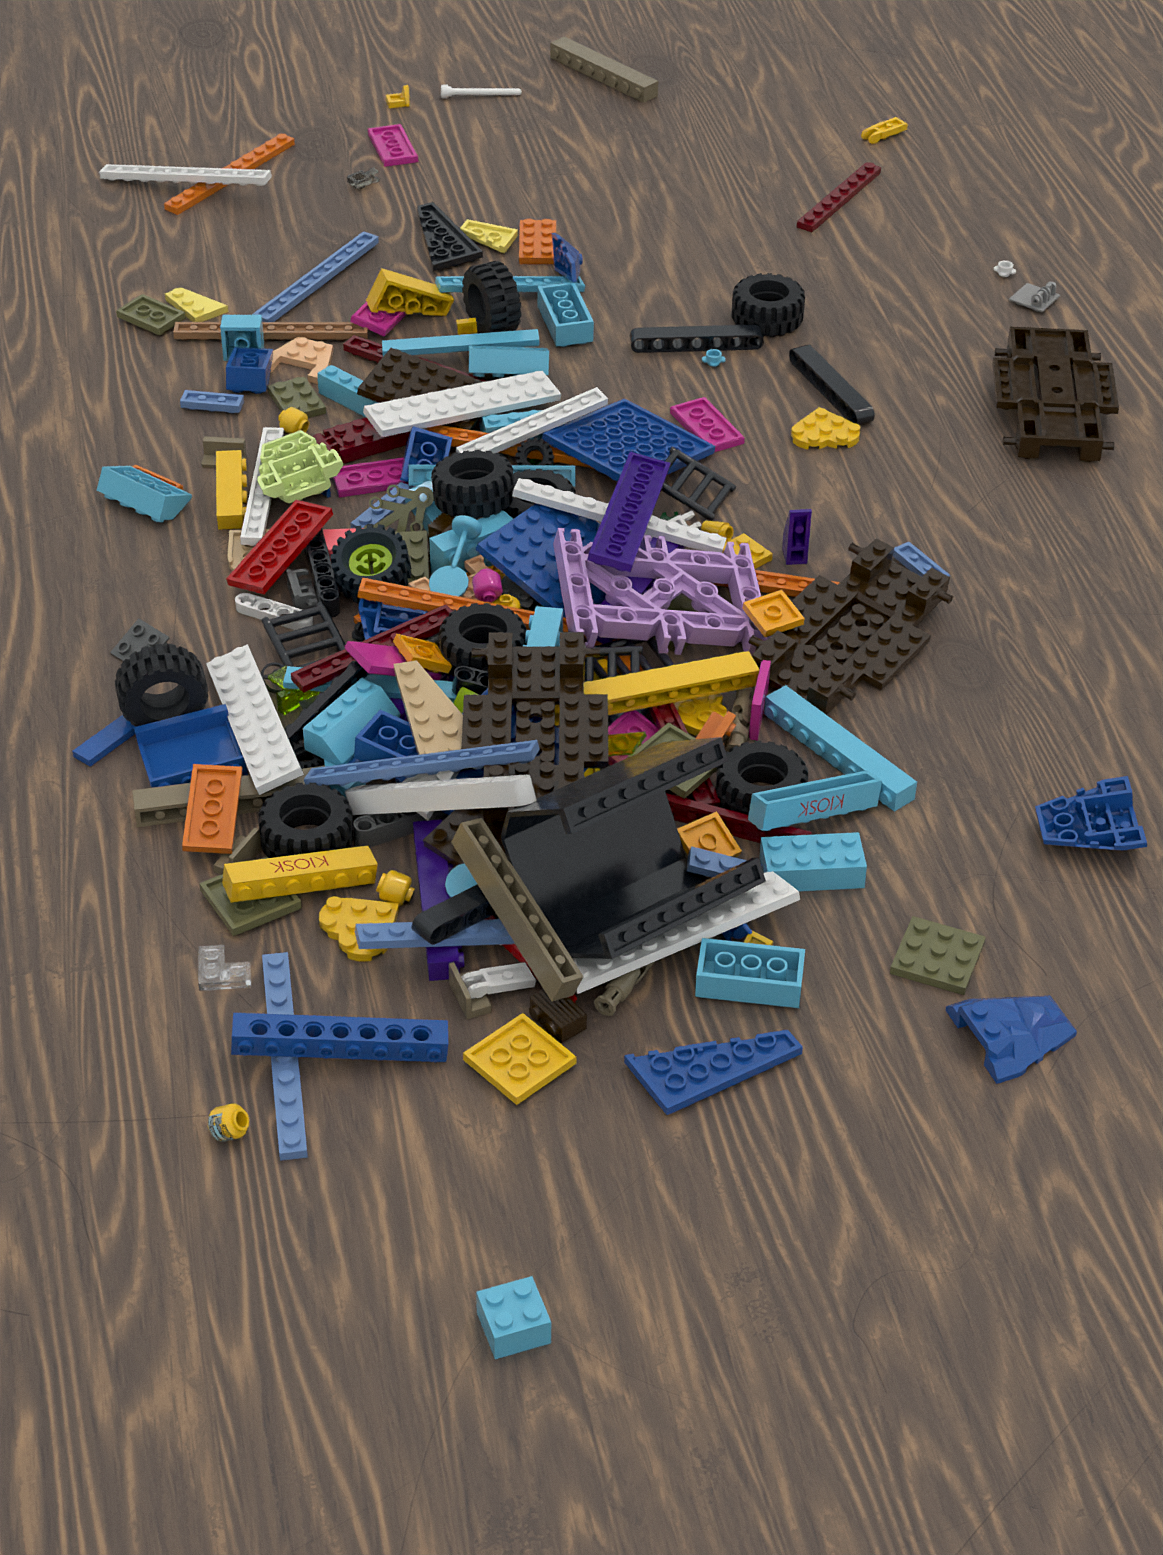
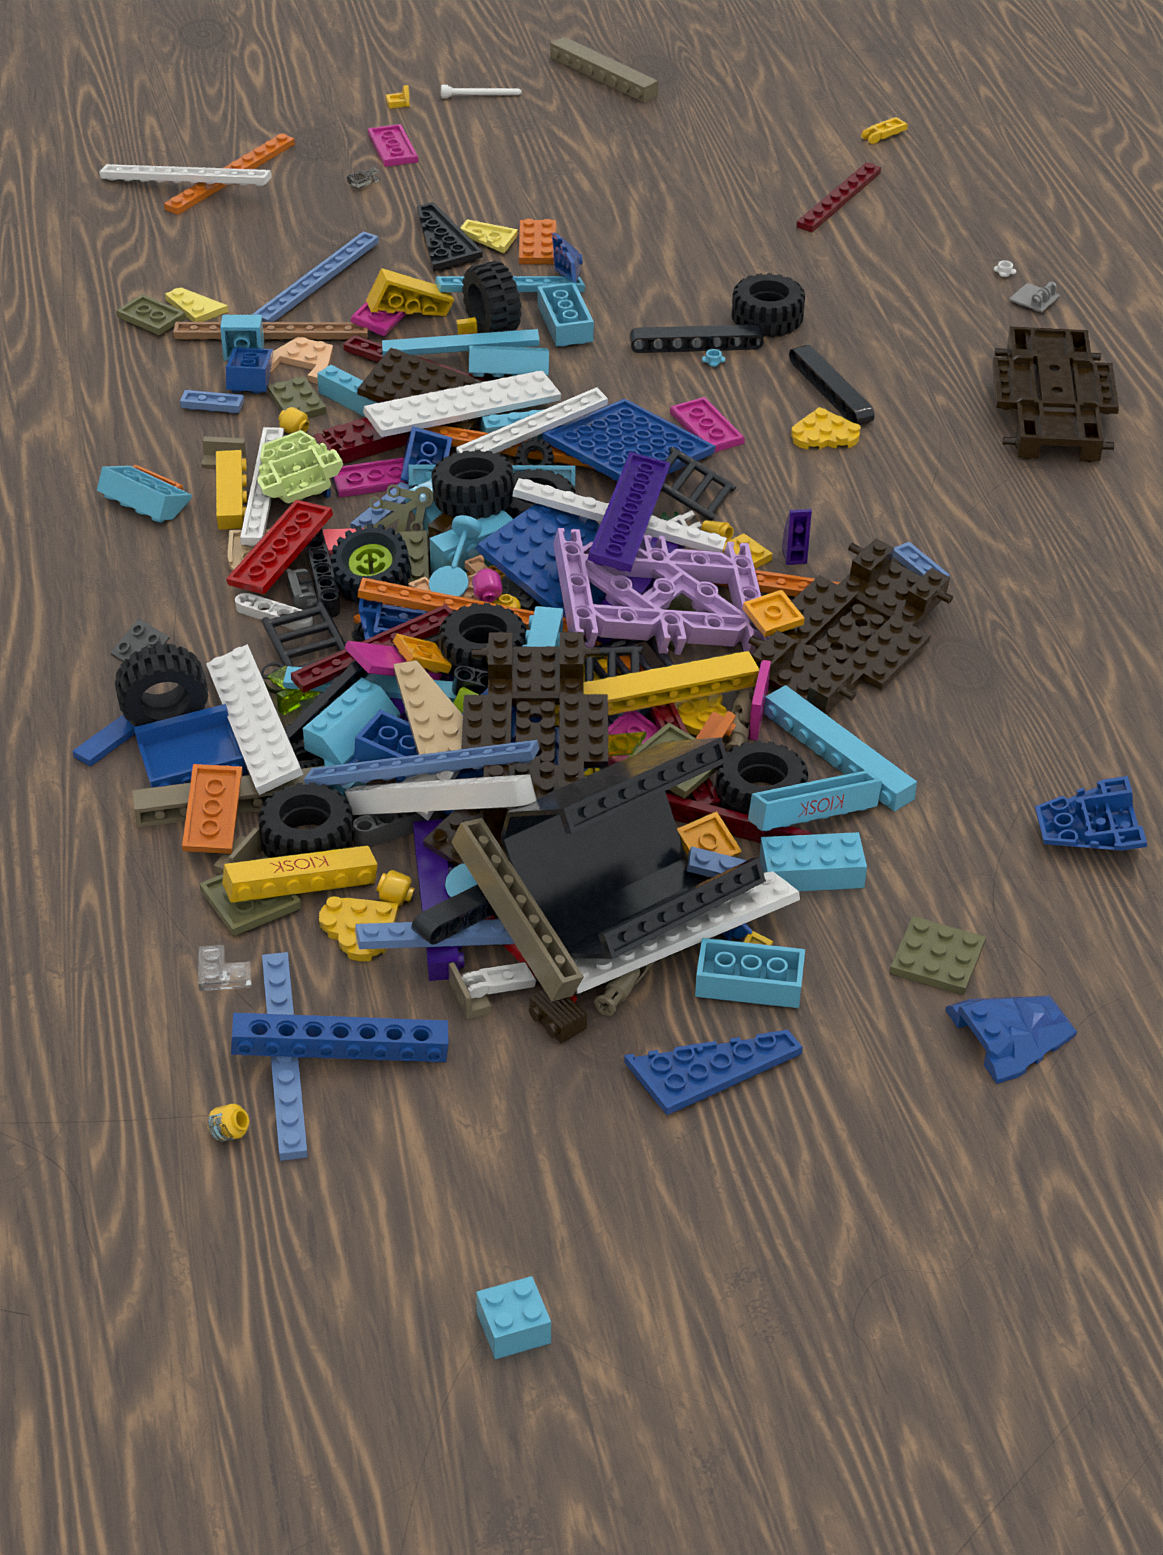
(519, 1058): yellow plate -> none

